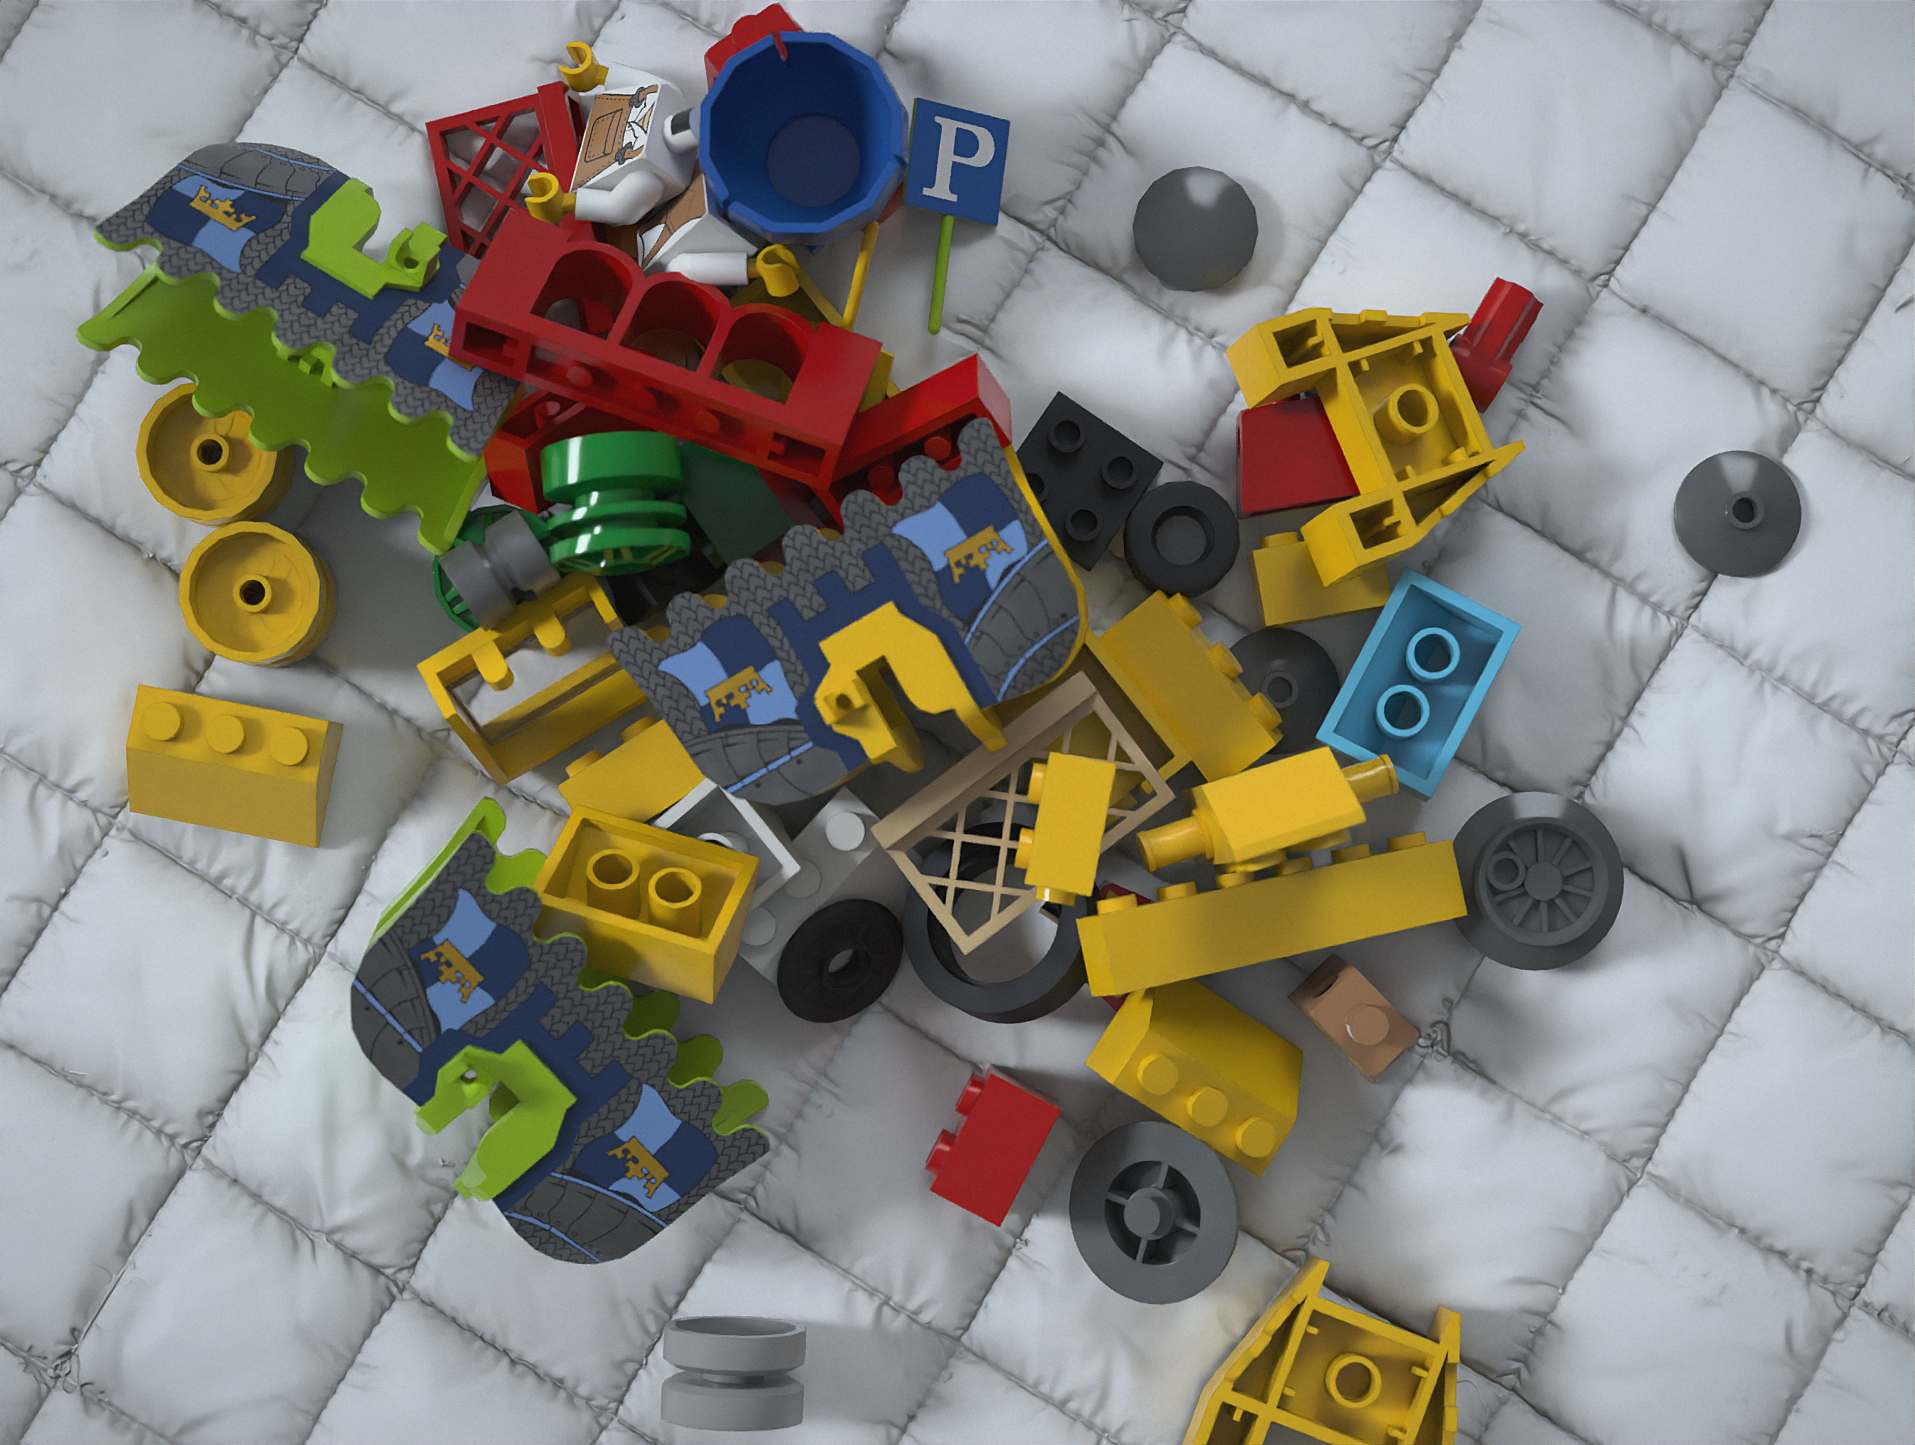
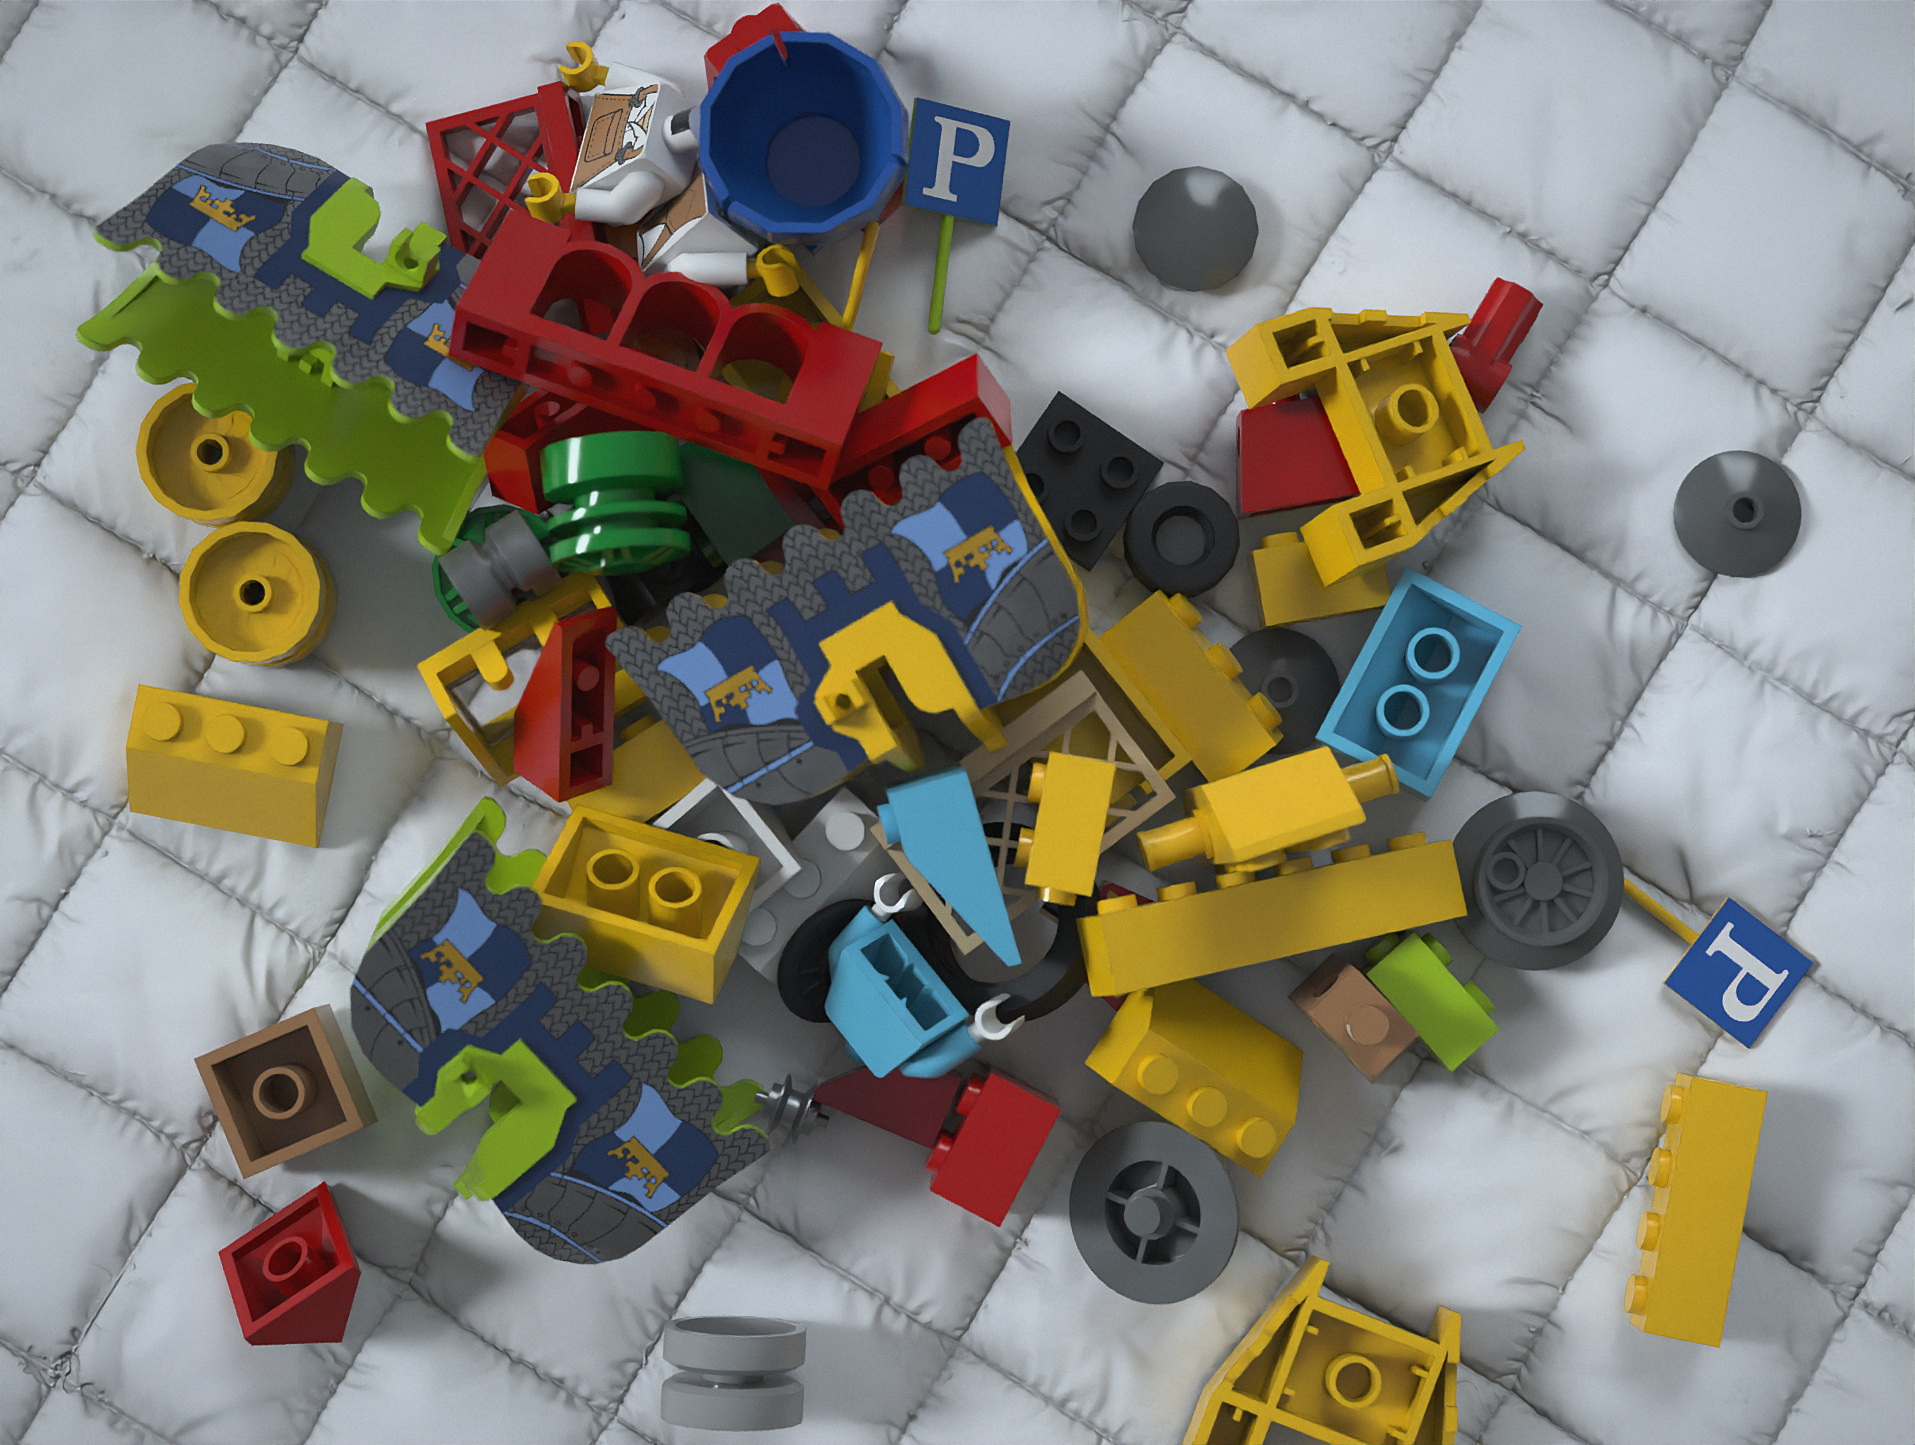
(286, 1090): none -> medium nougat brick
(294, 1274): none -> red slope
(569, 710): none -> red slope
(791, 1109): none -> flat silver wheel
(894, 1002): none -> medium azure torso
(895, 1102): none -> dark red slope
(947, 845): none -> medium azure slope
(1418, 985): none -> lime brick
(1696, 1209): none -> yellow brick
(1733, 969): none -> blue piece

